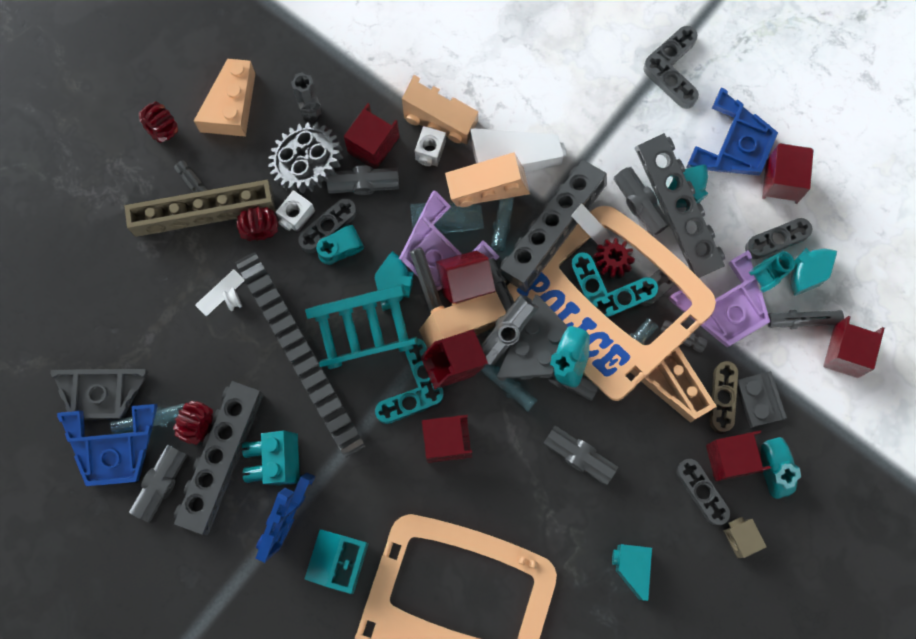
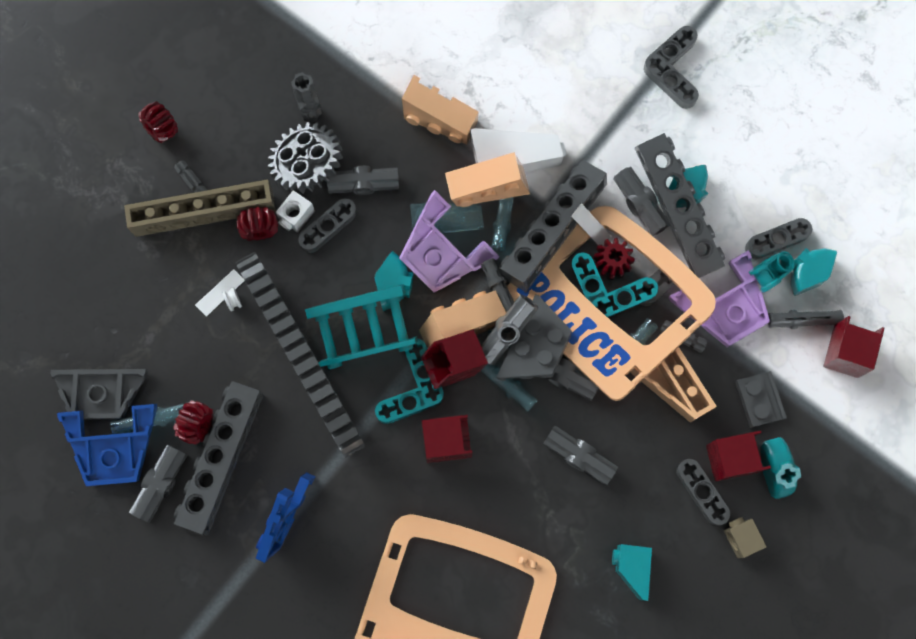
(228, 101): light nougat wedge -> none
(279, 459): teal brick -> none
(336, 561): teal slope -> none
(341, 243): teal piece -> none
(371, 138): dark red piece -> none
(425, 278): dark grey axle -> none
(430, 137): white brick -> none
(465, 276): dark red piece -> none
(571, 356): teal piece -> none
(733, 380): dark tan beam -> none
(745, 144): blue wing -> none
(788, 172): dark red piece -> none

